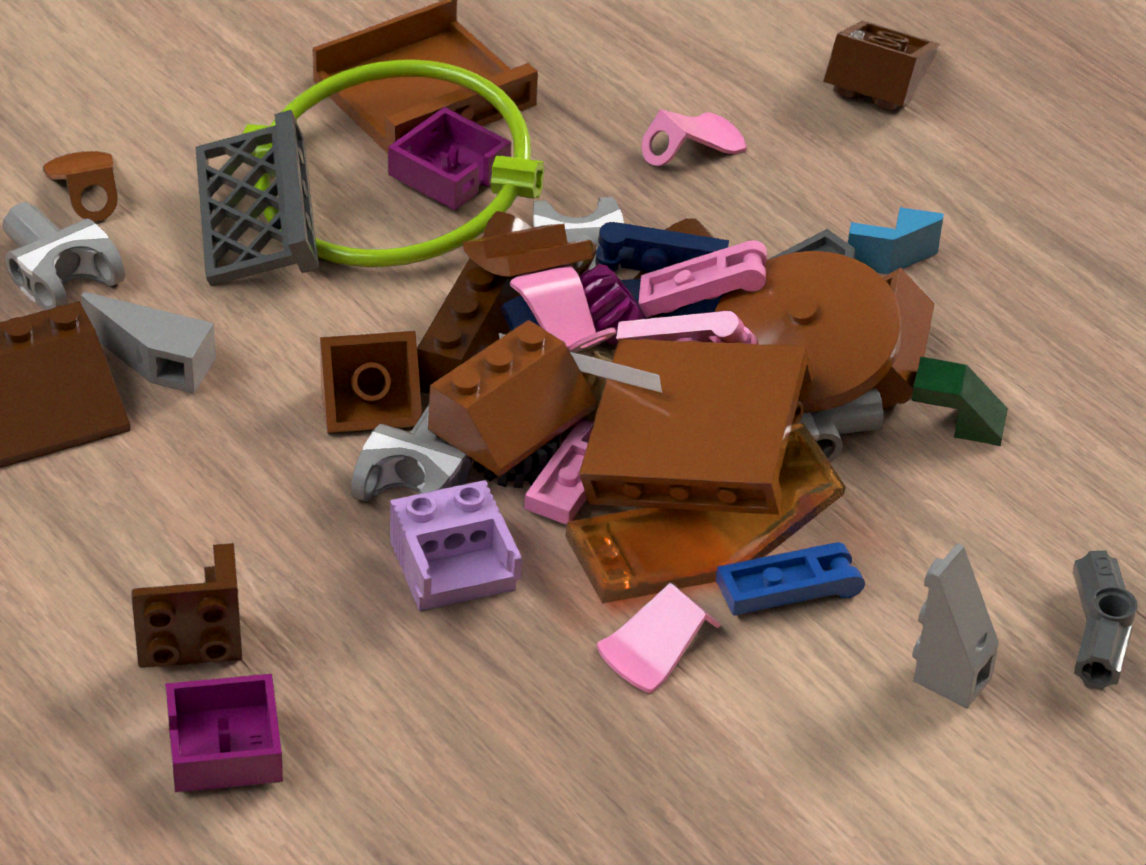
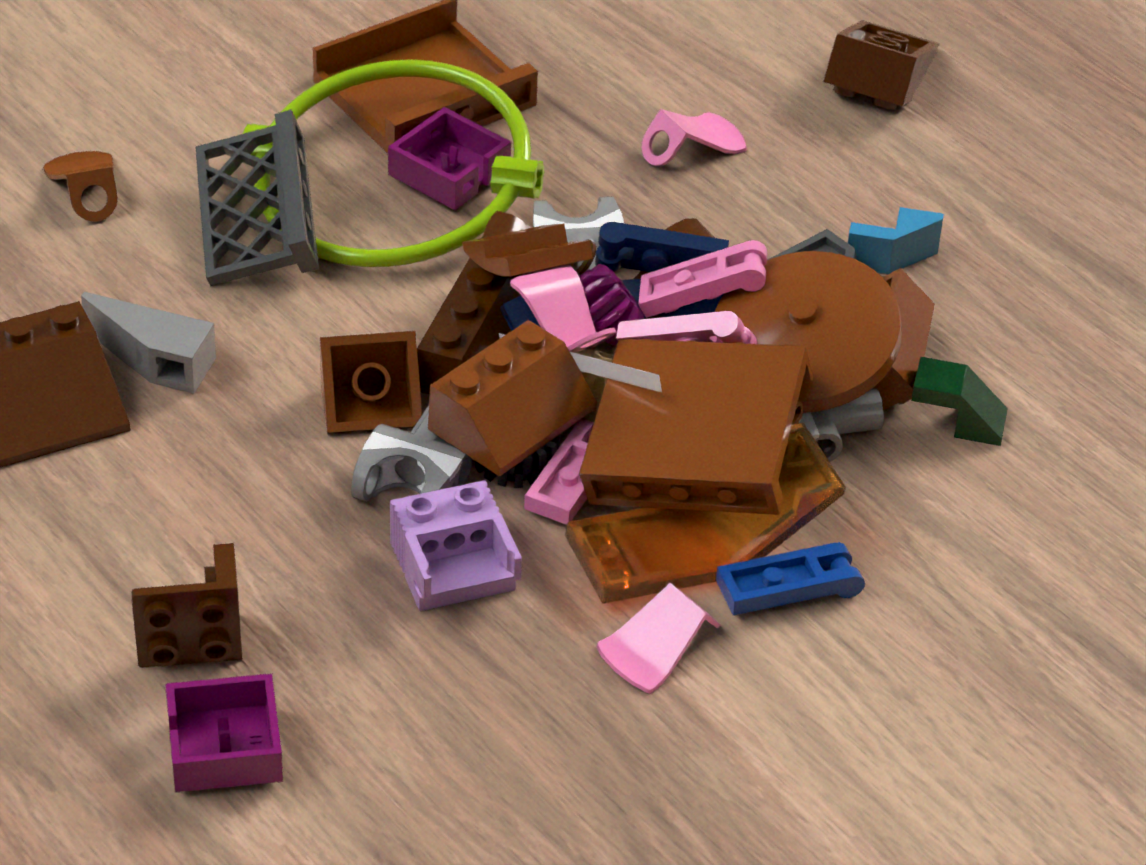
(56, 256): light grey connector -> none
(957, 635): light grey slope -> none
(1109, 618): dark grey piece -> none

